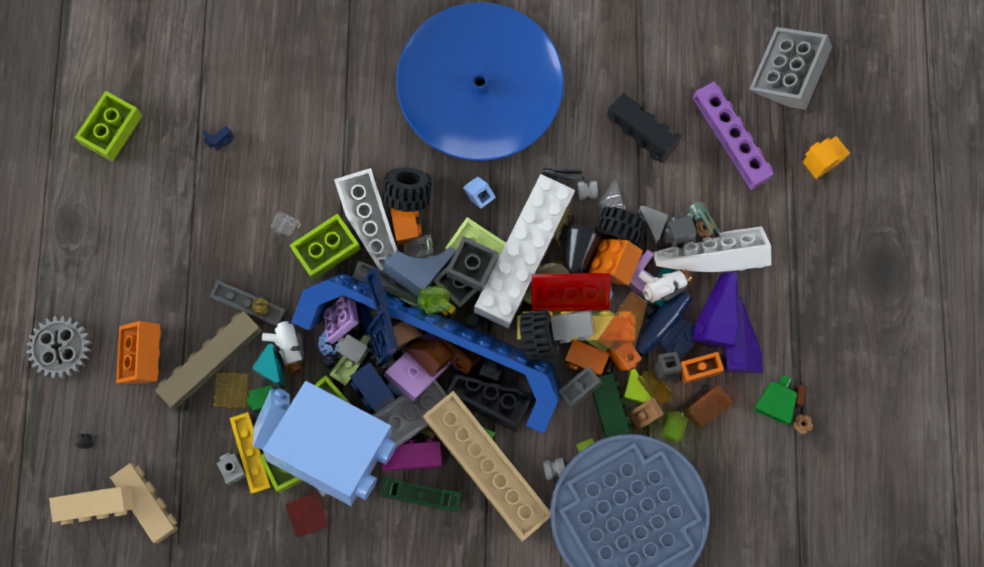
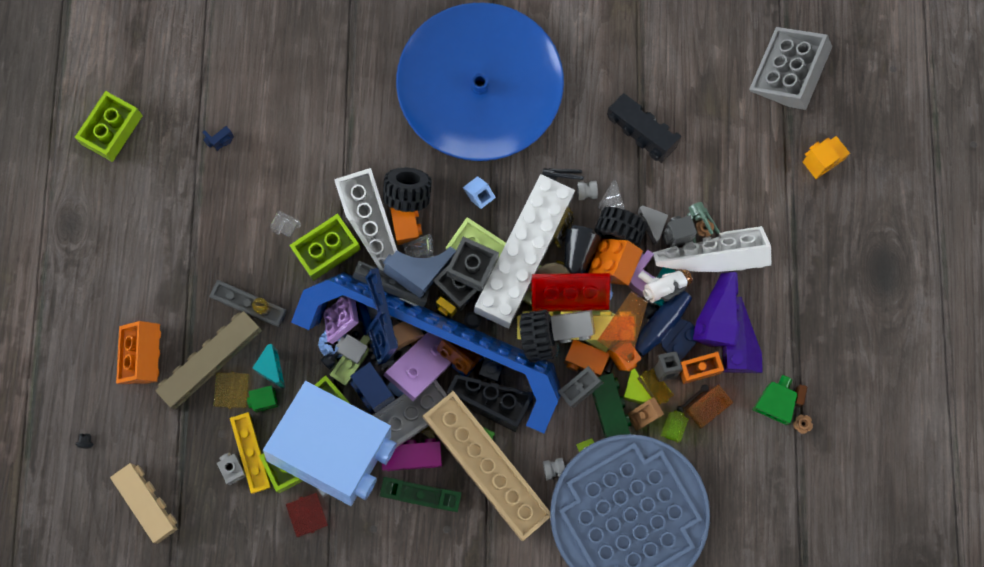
(41, 350): light grey gear -> none
(91, 503): tan brick -> none
(270, 416): light blue brick -> none
(290, 346): white piece -> none
(429, 355): reddish brown slope -> none
(434, 299): clear neon green brick -> none
(732, 145): medium lavender brick -> none

